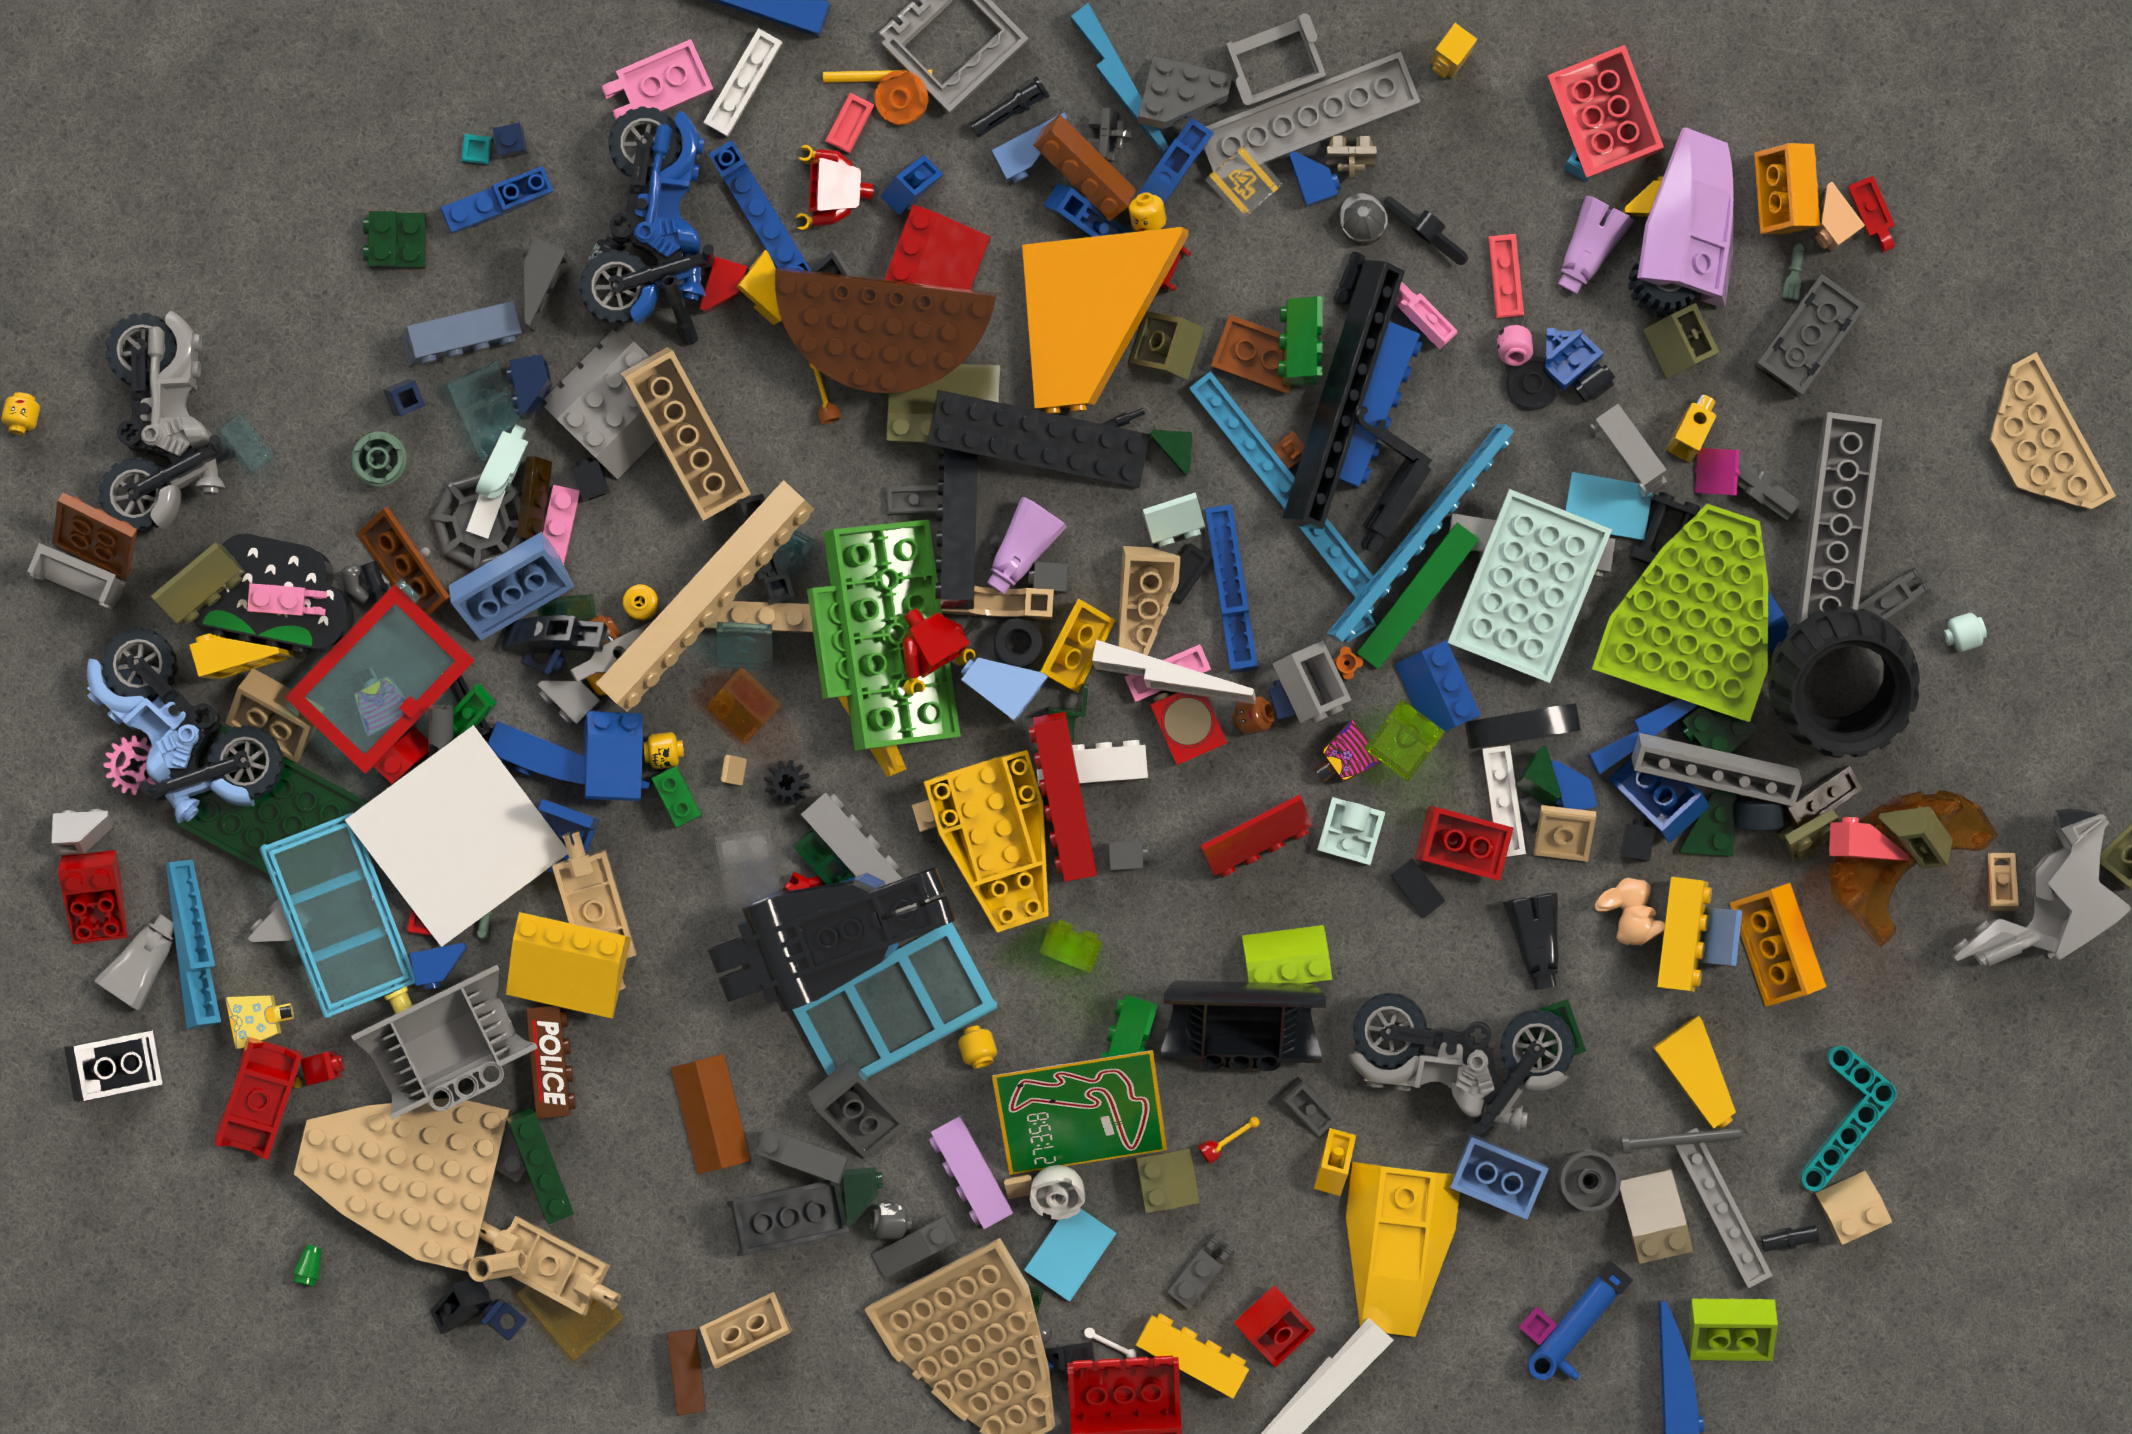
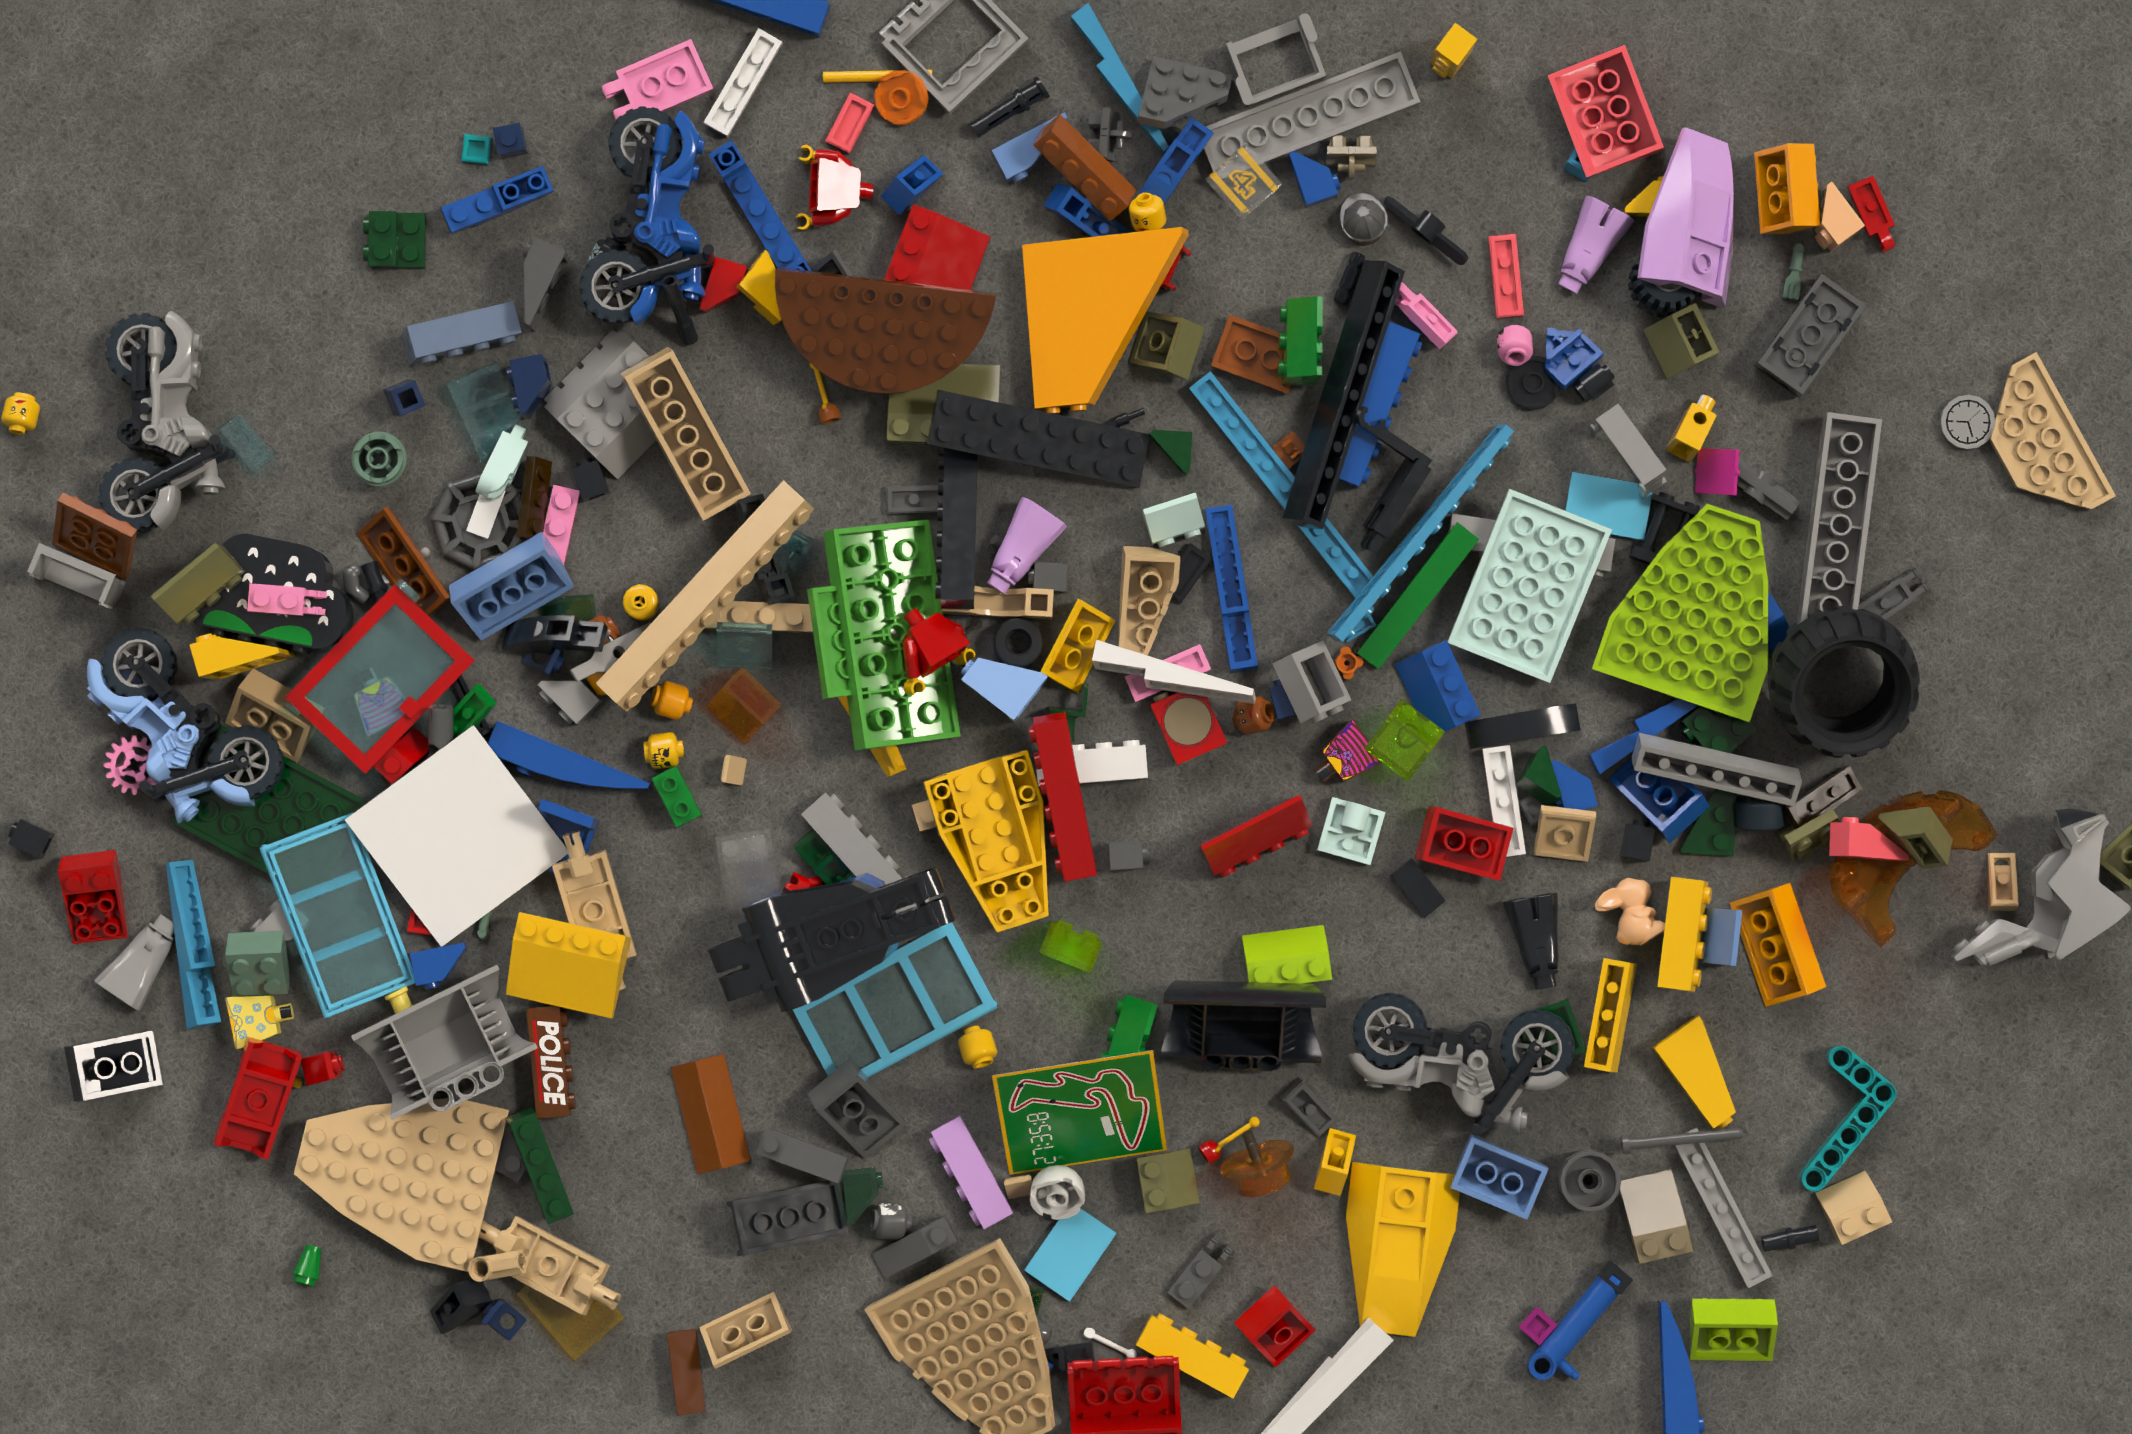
(30, 838): none -> black brick
(79, 831): slope -> none
(258, 963): none -> sand green brick
(613, 755): blue slope -> none
(671, 700): none -> light orange head
(778, 778): black gear -> none
(1259, 1167): none -> clear orange piece
(1610, 1015): none -> yellow brick
(1965, 632): light aqua head -> none
(1967, 422): none -> light grey tile

